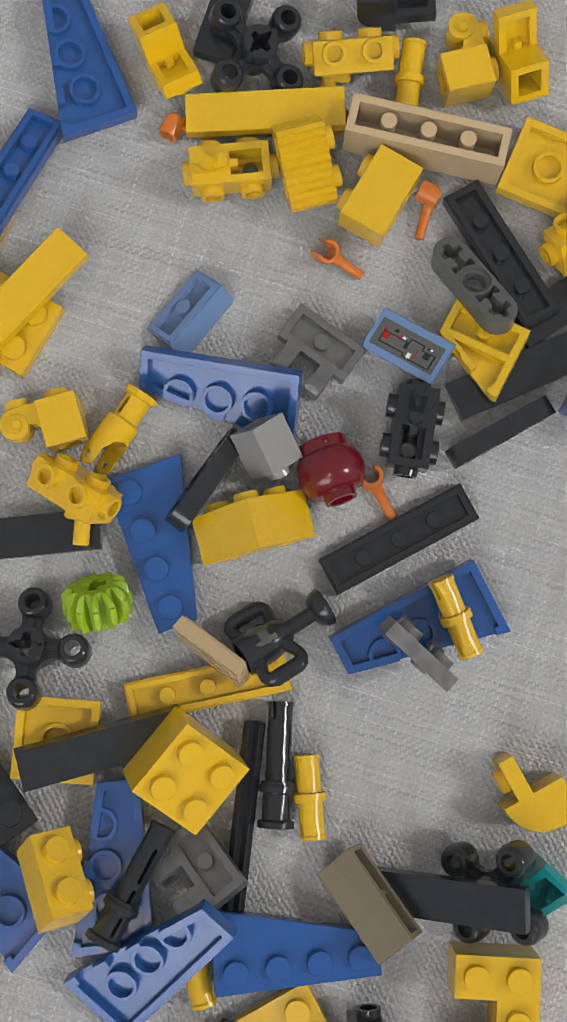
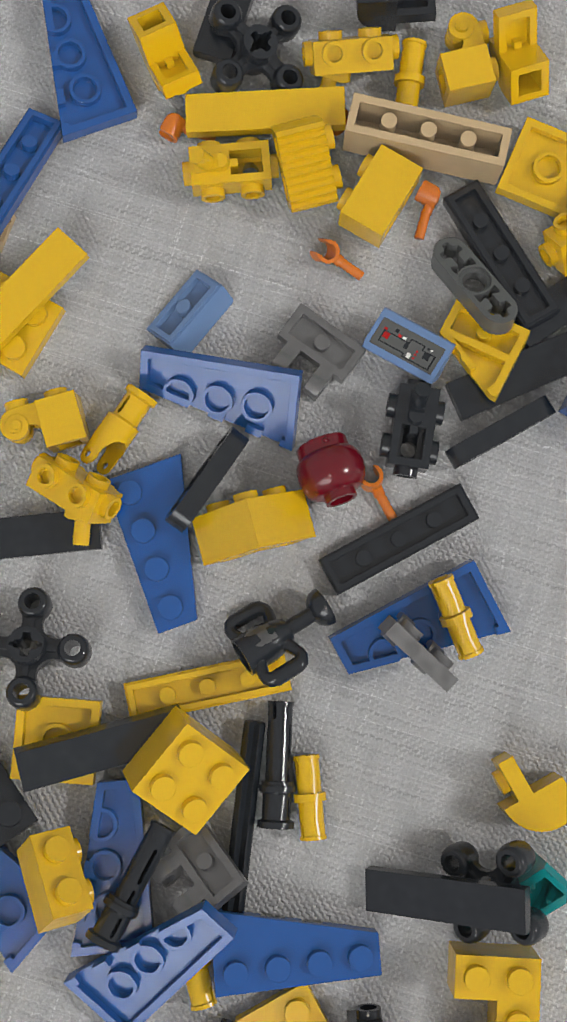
(97, 602): lime gear -> none
(212, 651): tan tile -> none
(267, 447): light grey brick -> none
(369, 903): dark tan piece -> none

